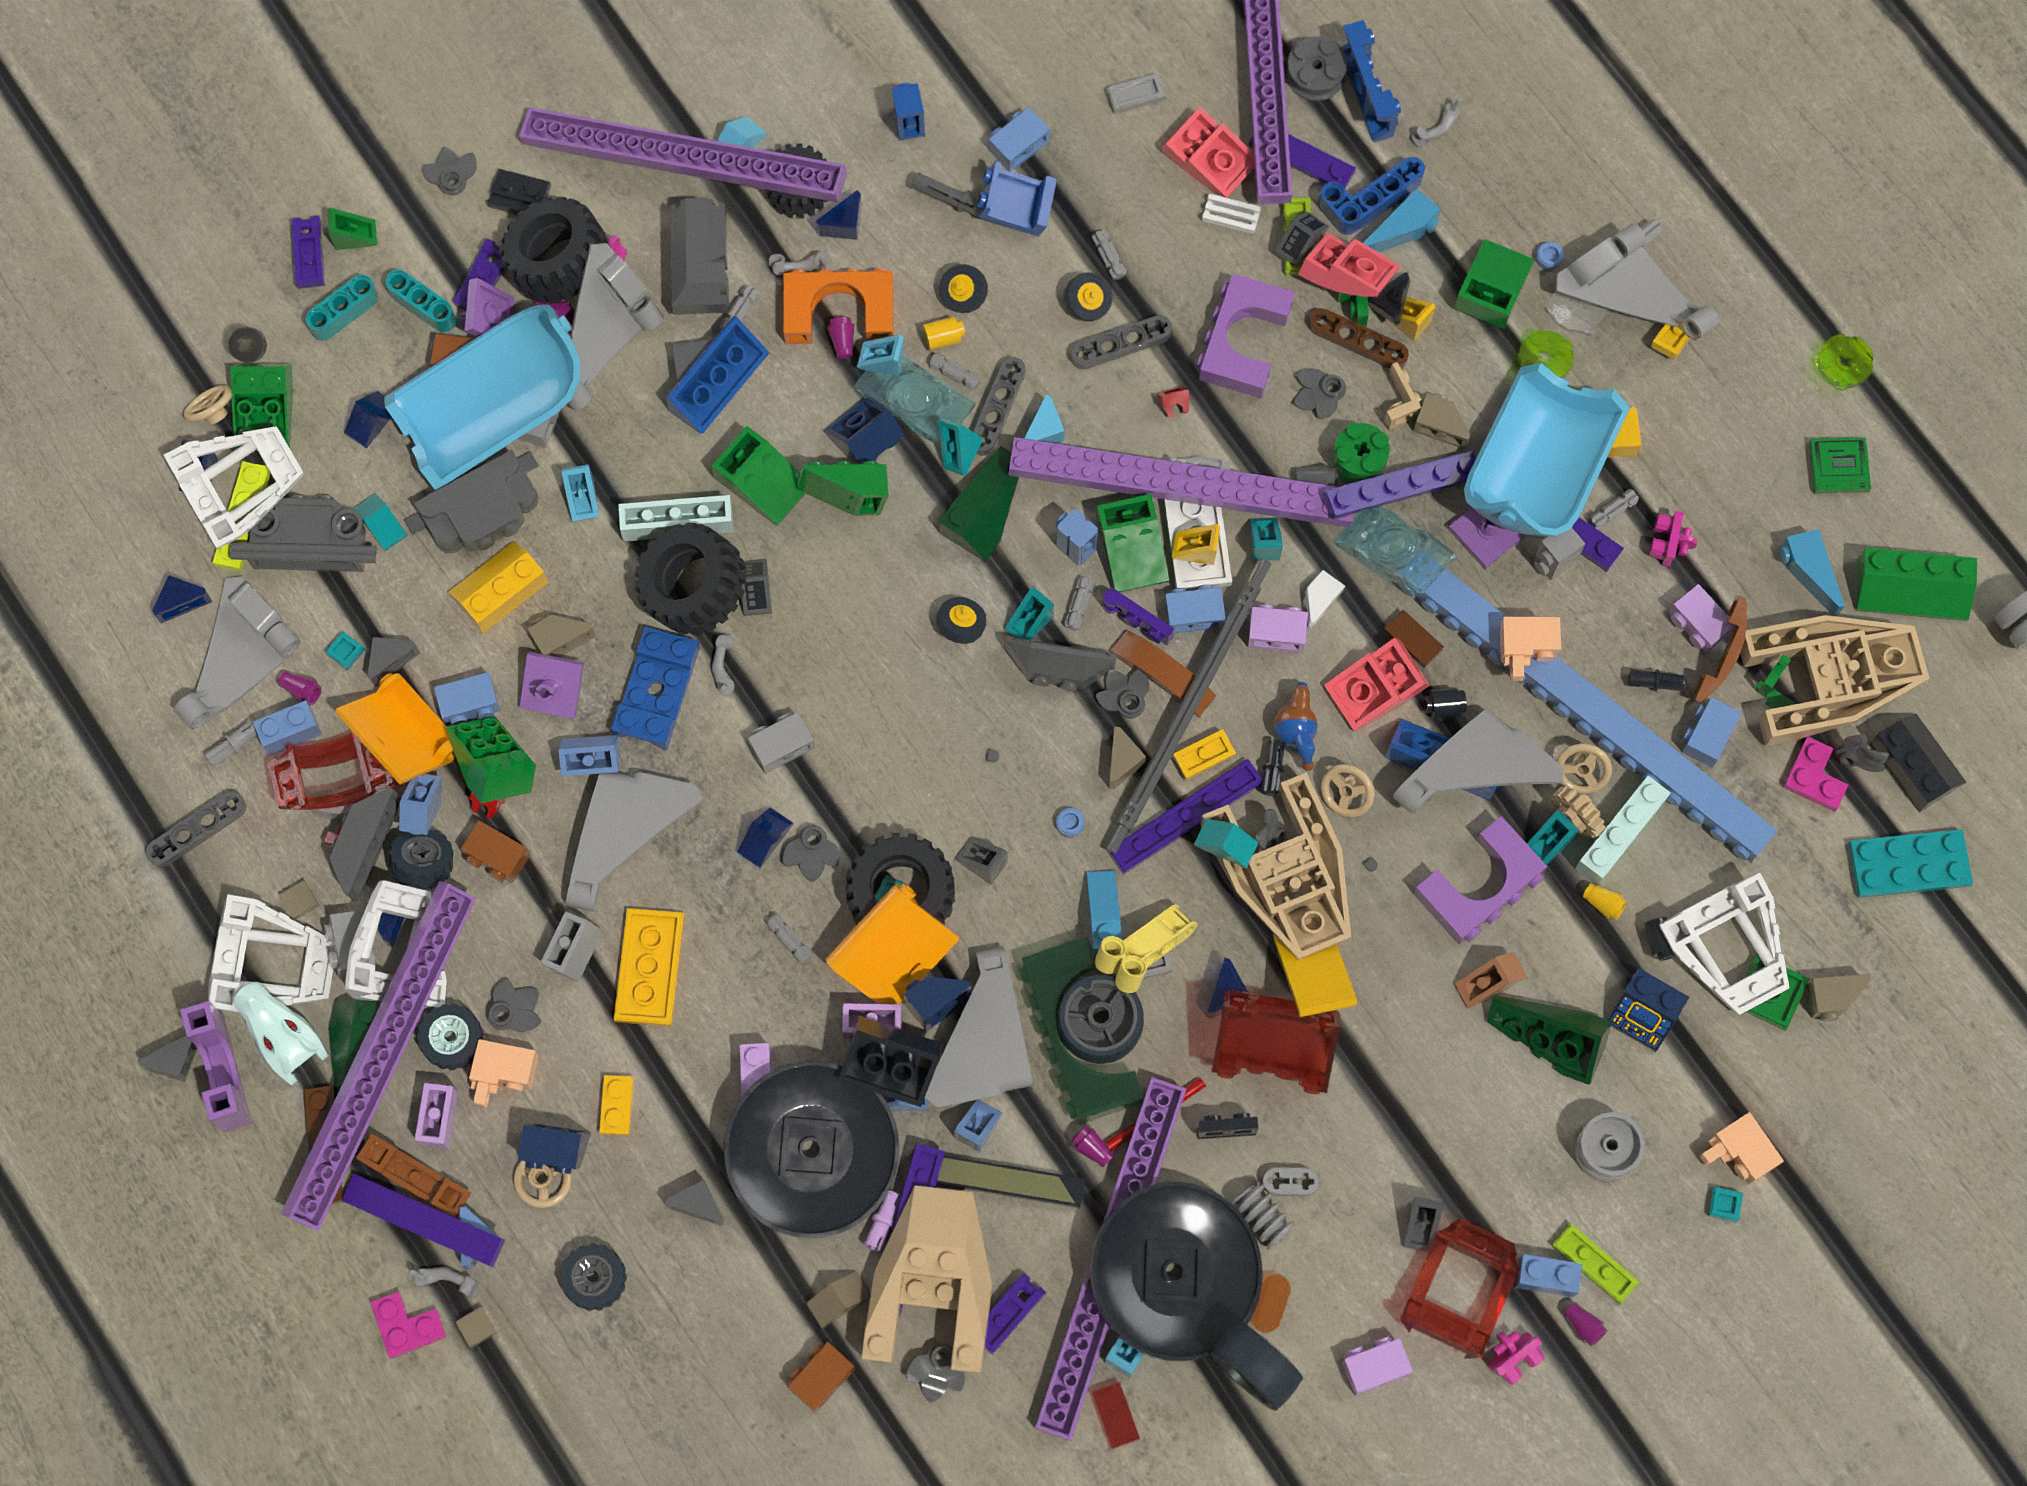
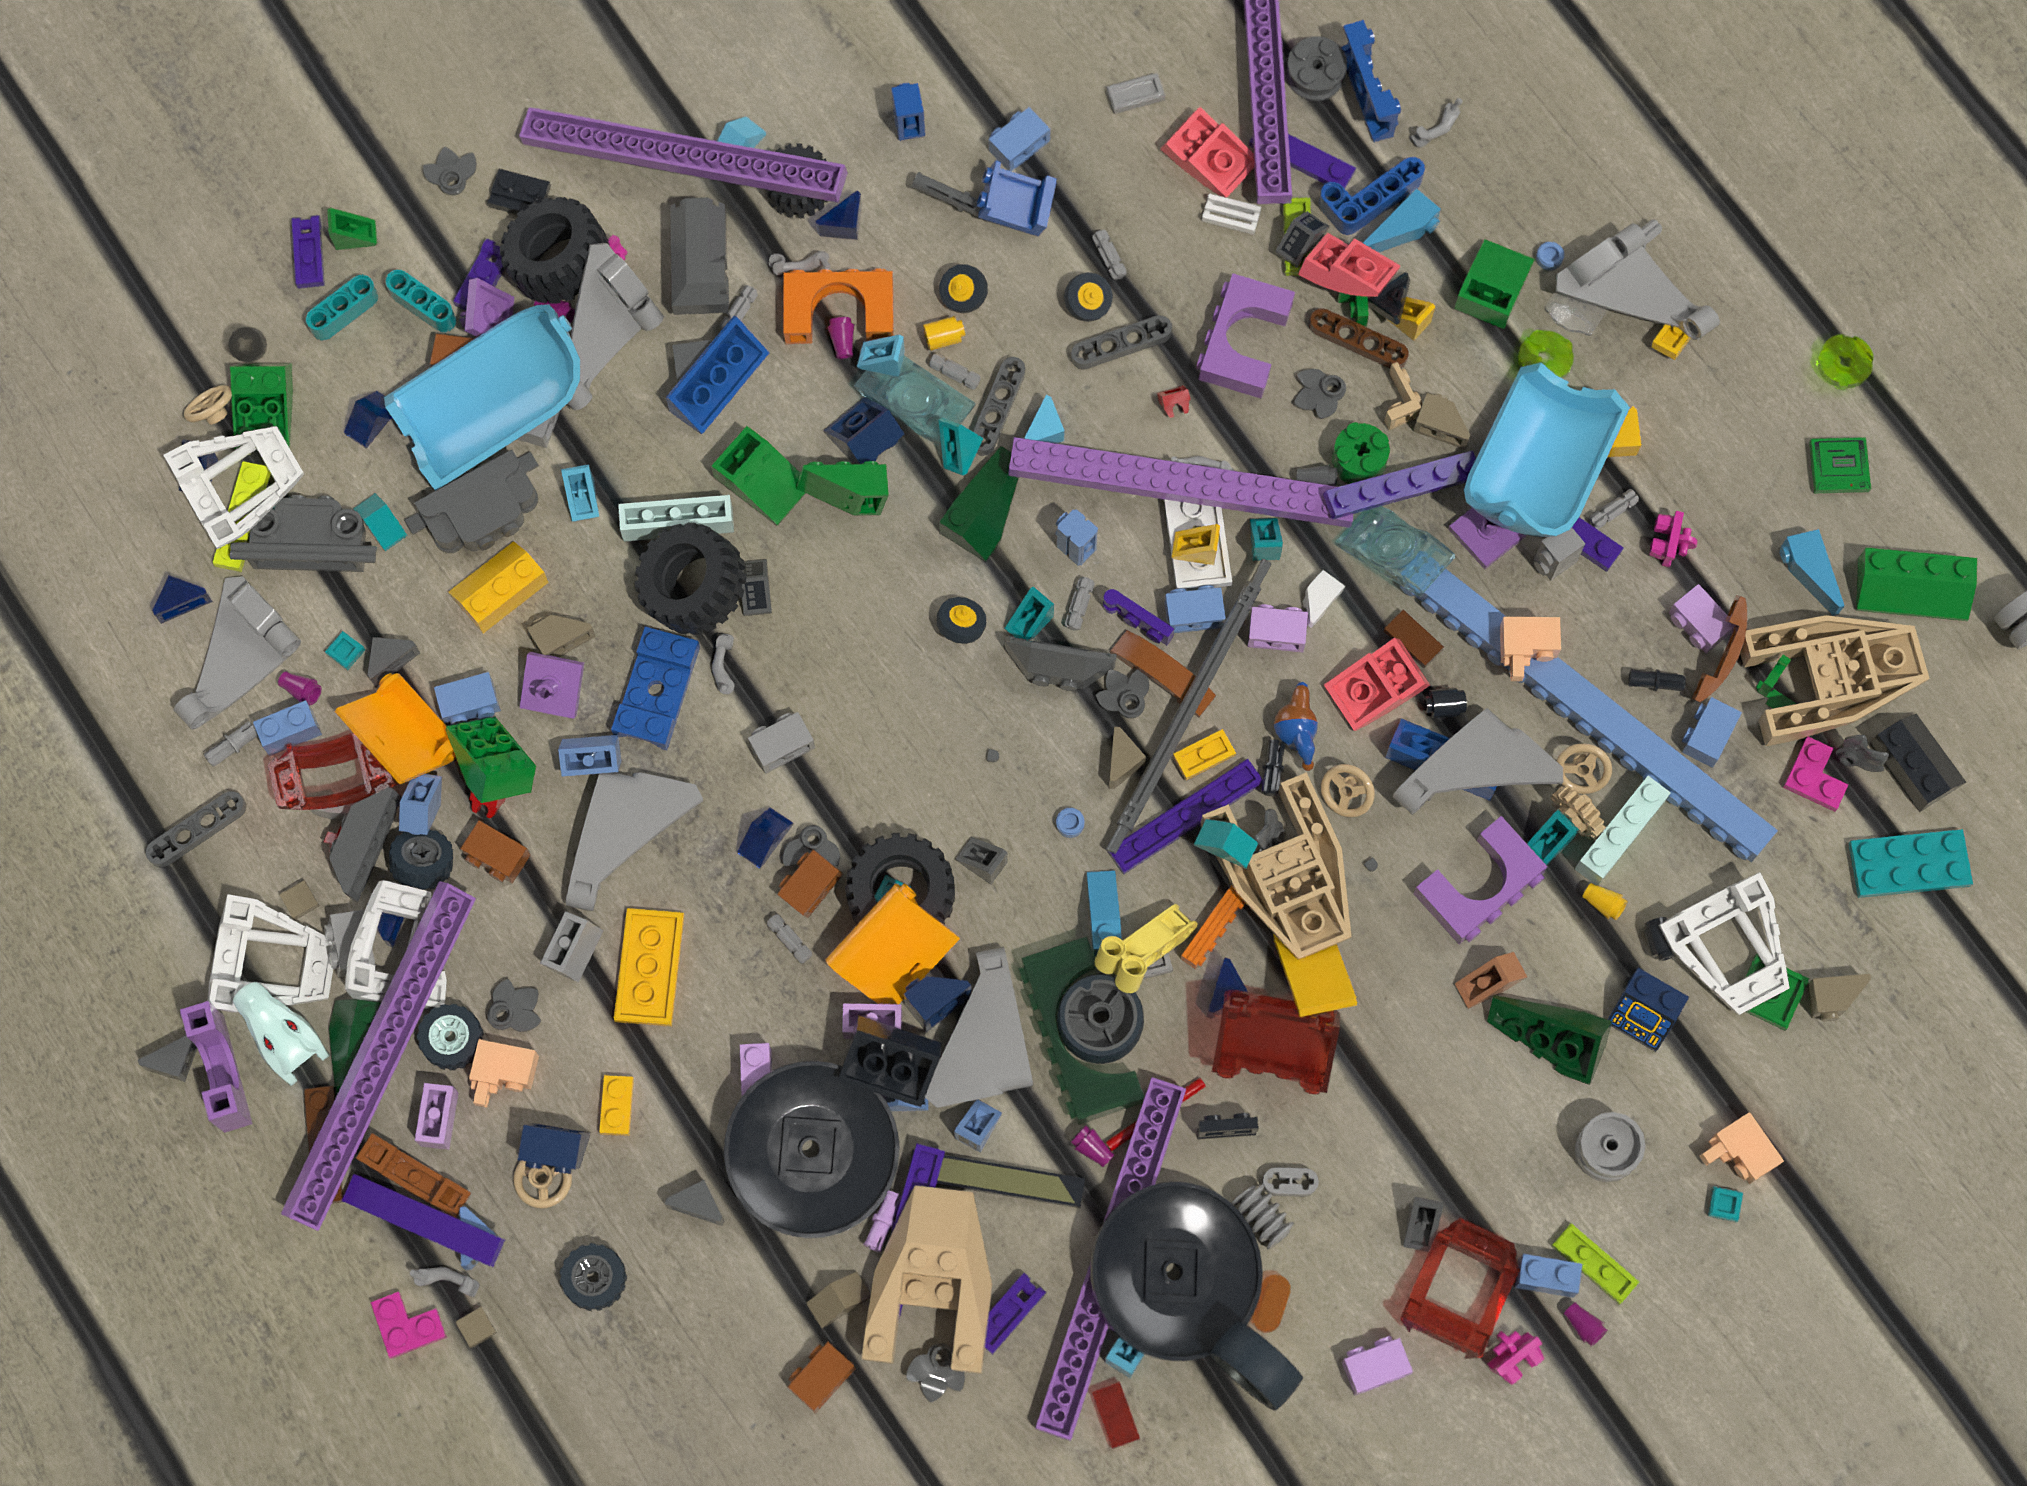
(809, 883): none -> dark orange brick
(1132, 543): green slope -> none
(1213, 928): none -> orange piece

